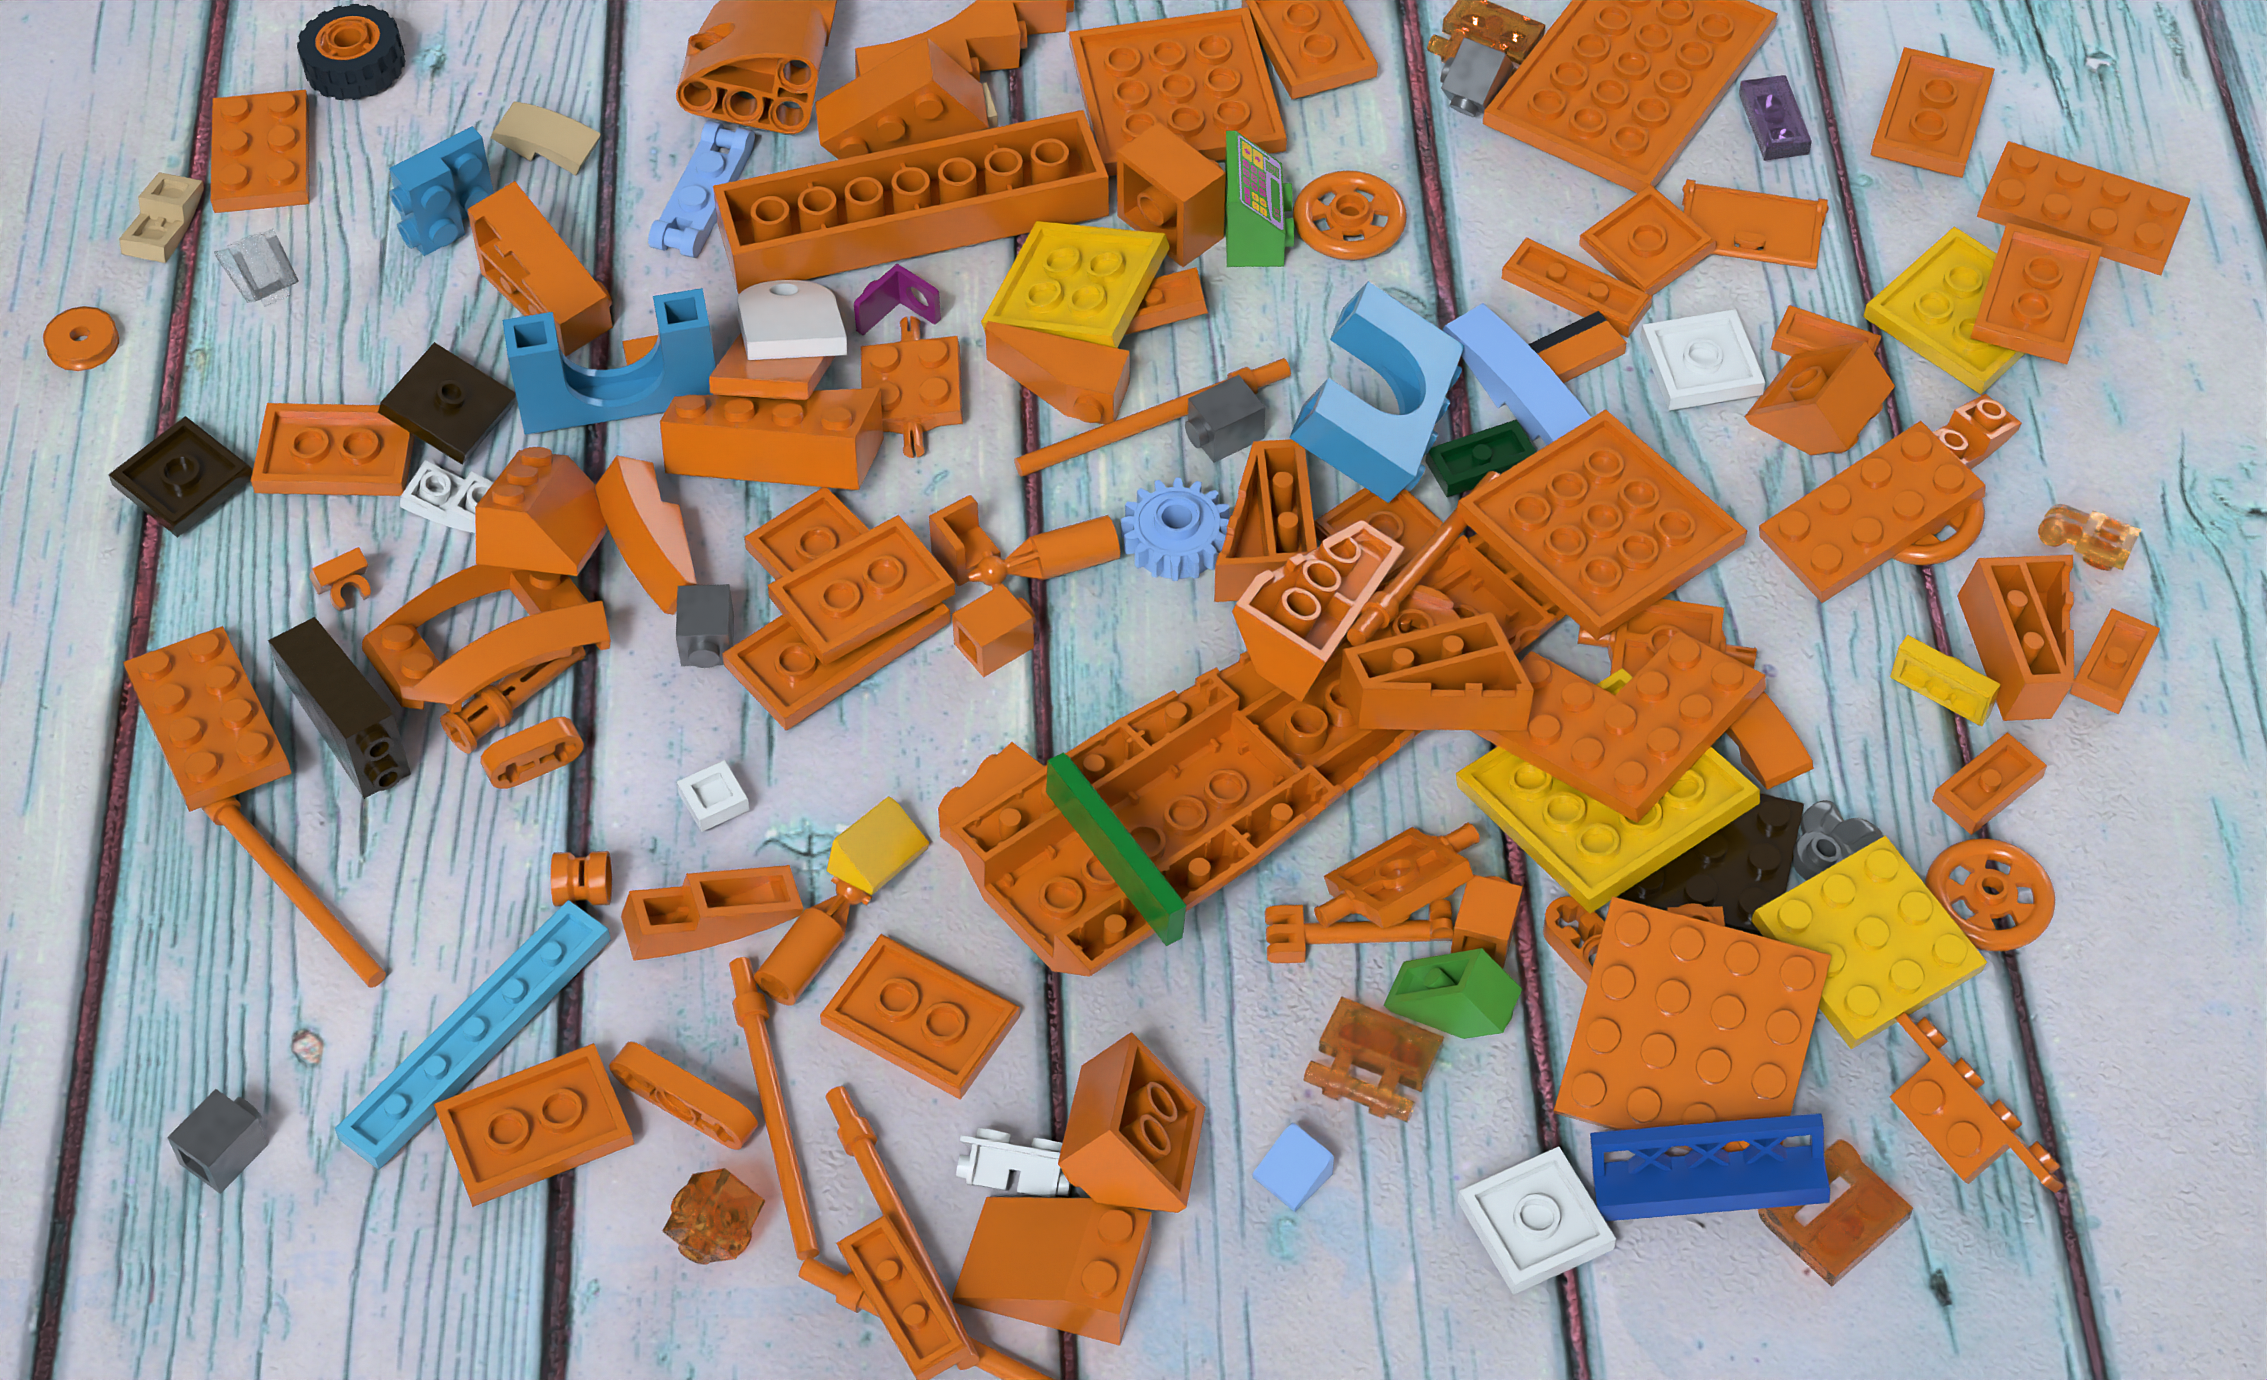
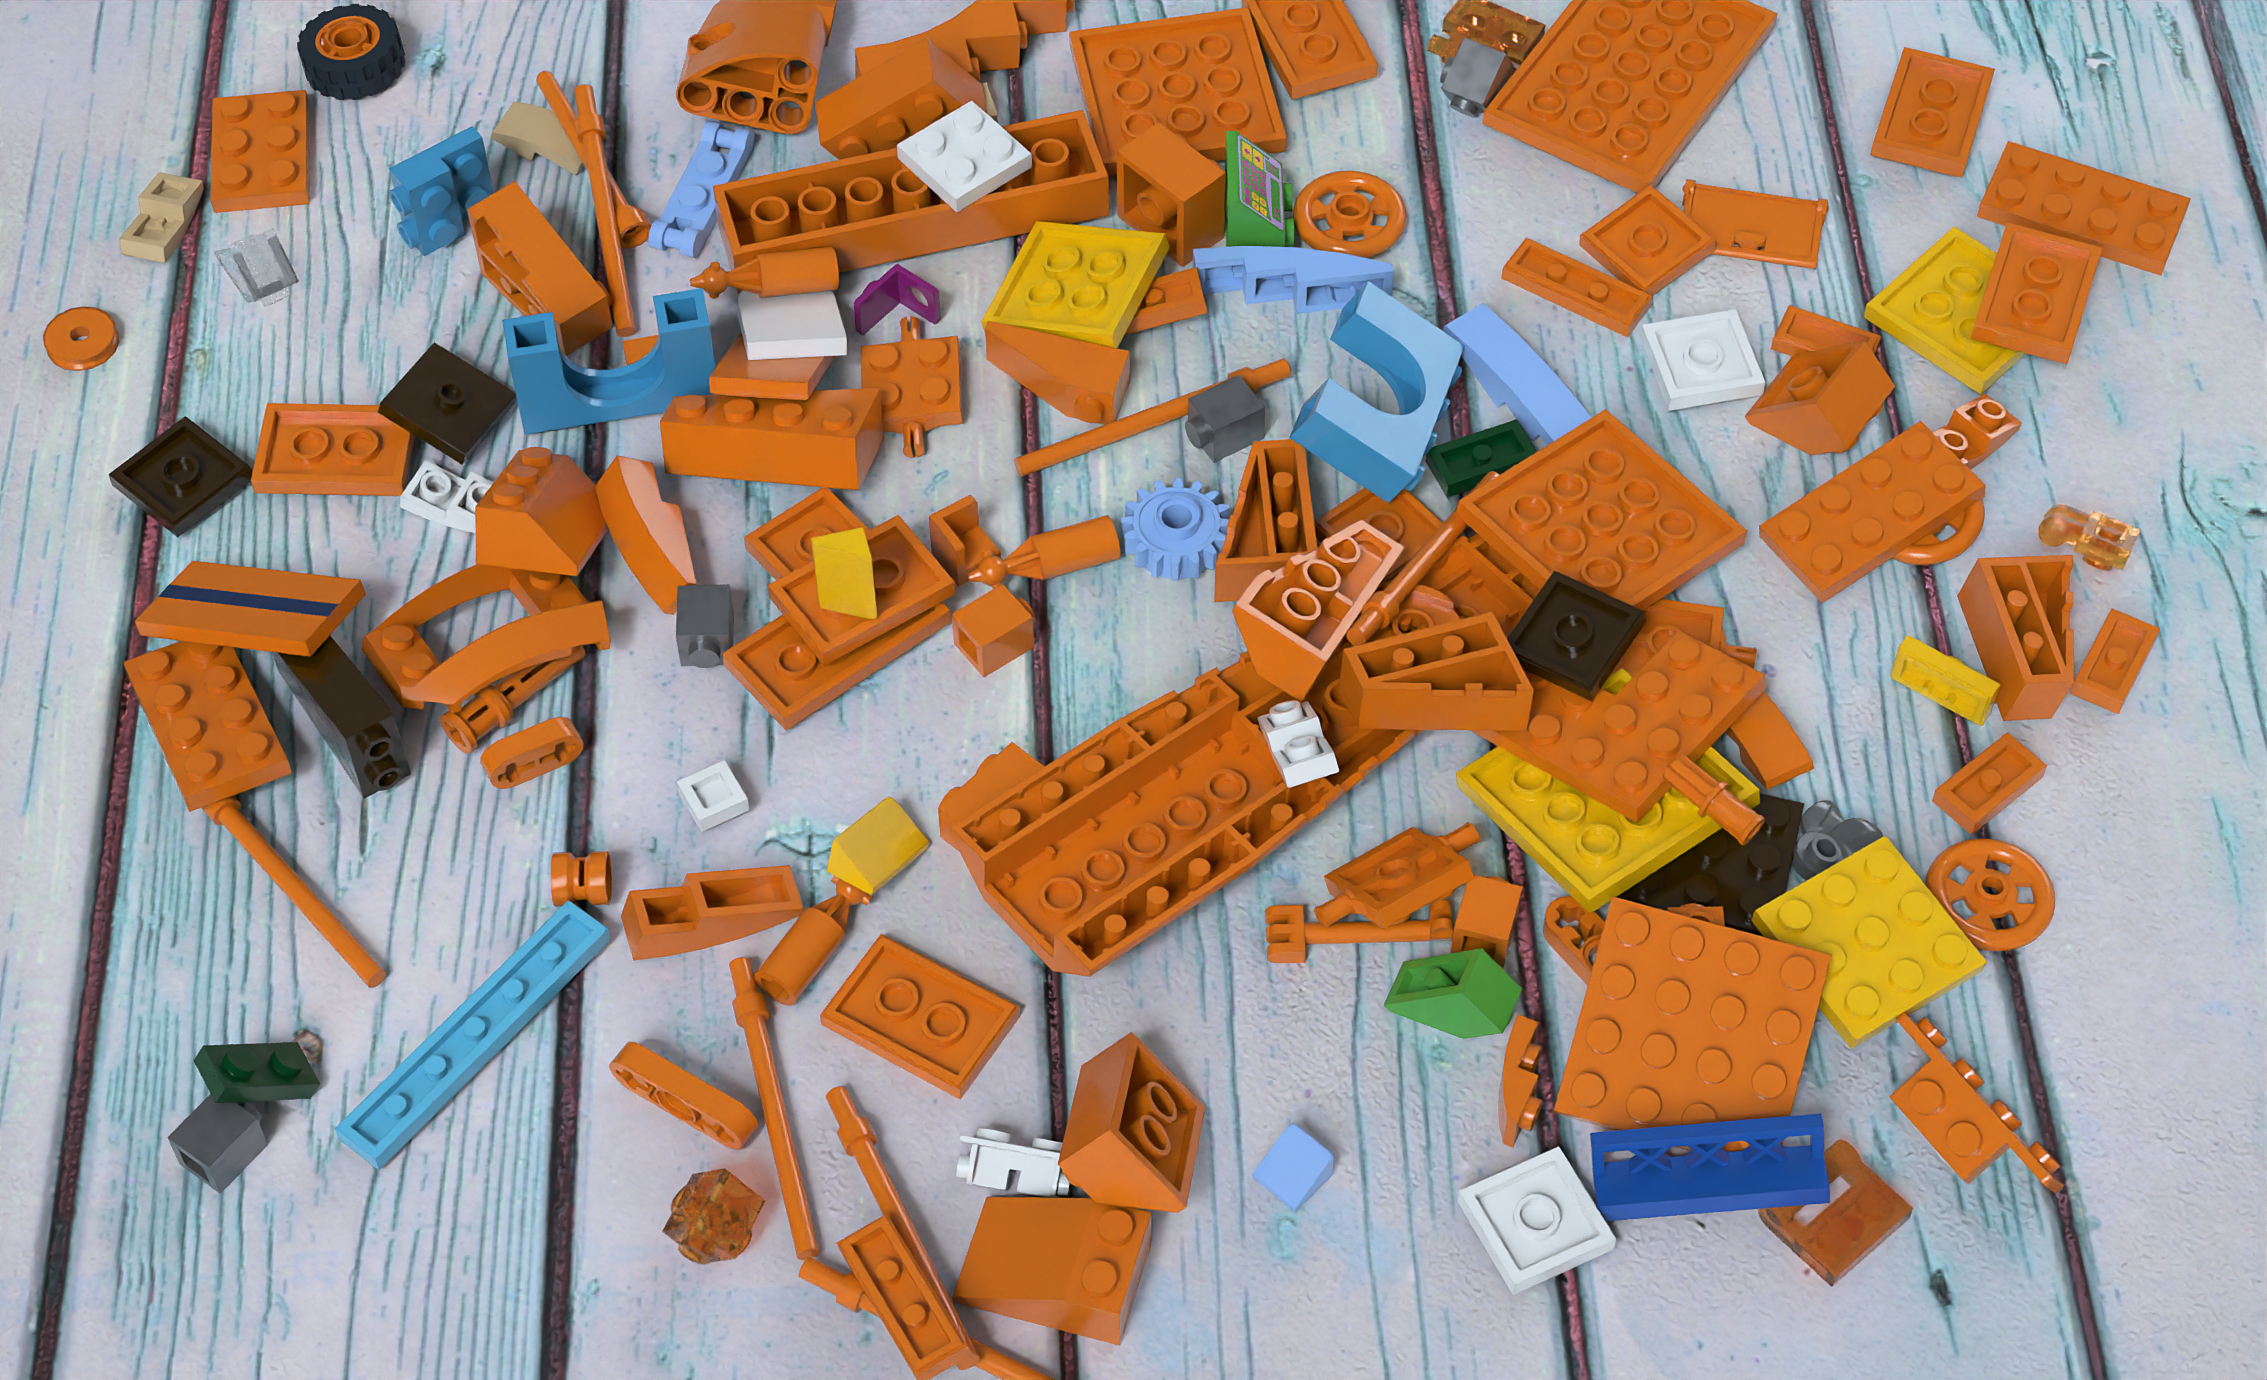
(251, 608): none -> orange tile
(256, 1072): none -> dark green plate
(339, 573): orange tile -> none
(533, 1124): orange plate -> none
(591, 133): none -> orange bar
(631, 221): none -> orange piece
(775, 274): none -> orange wheel
(845, 573): none -> yellow slope
(964, 156): none -> white plate
(1116, 849): green tile -> none
(1297, 743): none -> white slope
(1308, 276): none -> light blue slope
(1381, 1046): clear orange plate -> none
(1517, 1100): none -> orange slope
(1574, 635): none -> dark brown plate
(1580, 346): orange tile -> none
(1713, 799): none -> orange axle
(1775, 117): clear purple plate -> none

